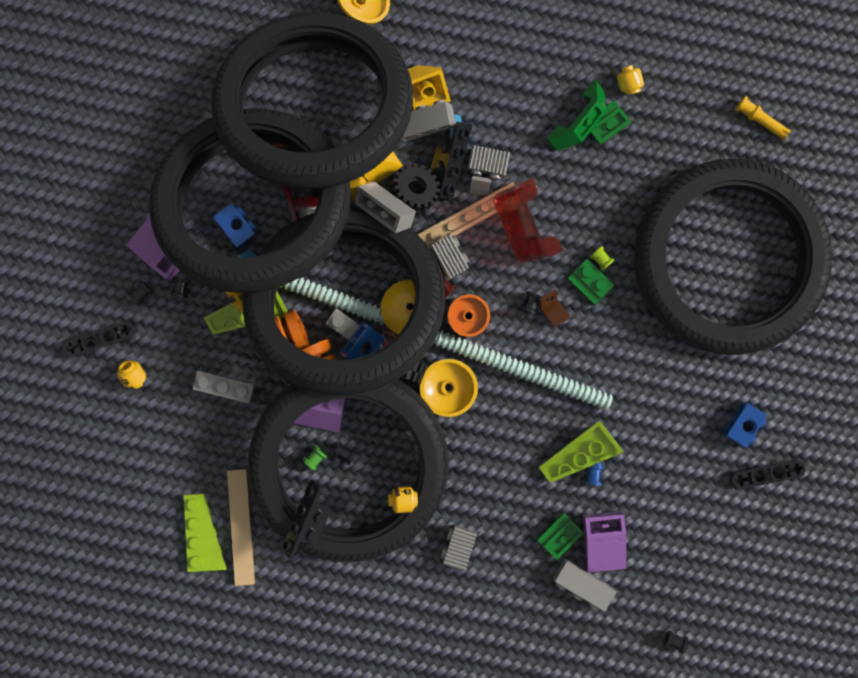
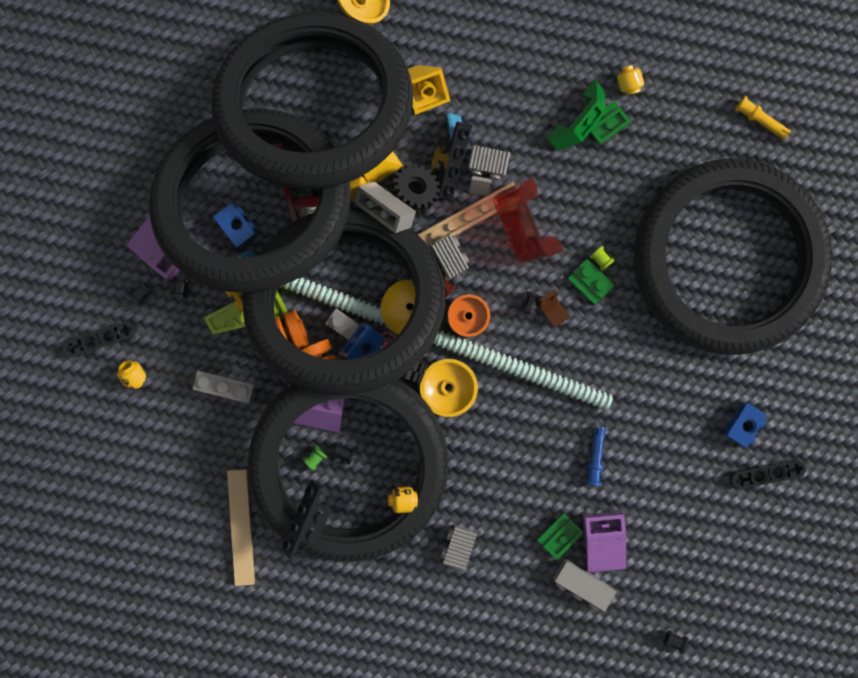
(201, 539): lime wing -> none
(429, 120): light grey brick -> none
(586, 450): lime wing -> none

